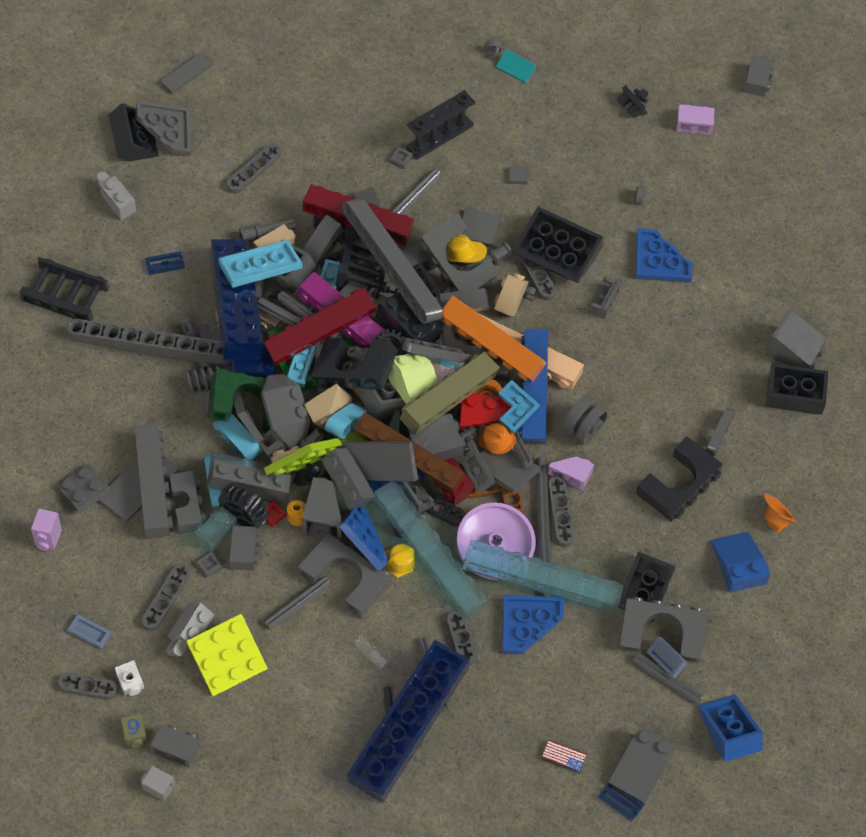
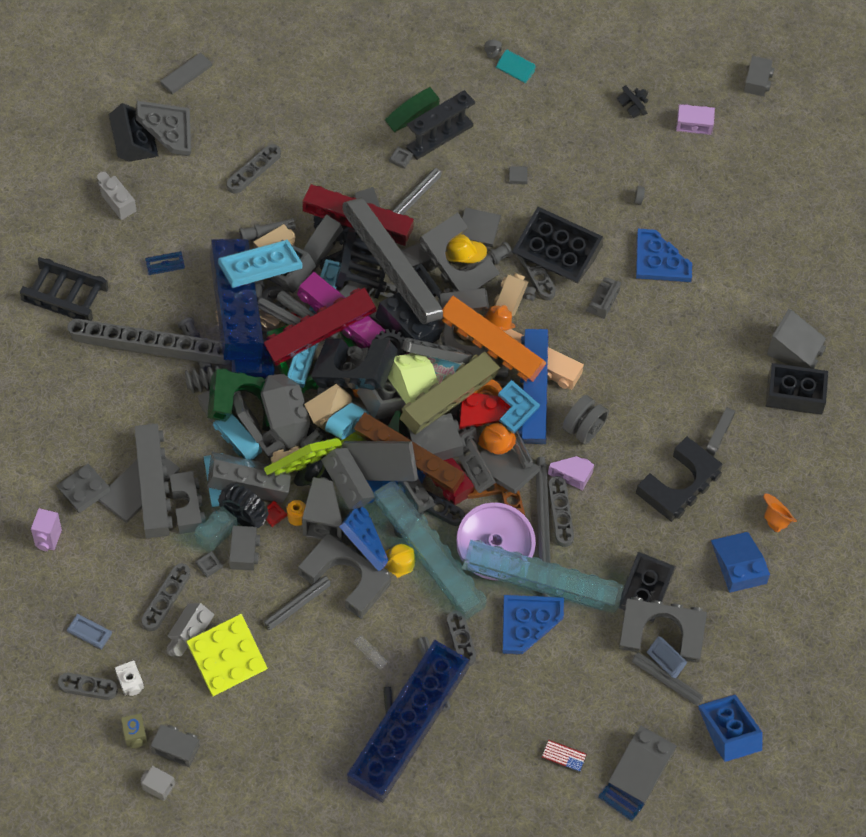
(412, 109): none -> dark green slope
(500, 317): none -> orange piece

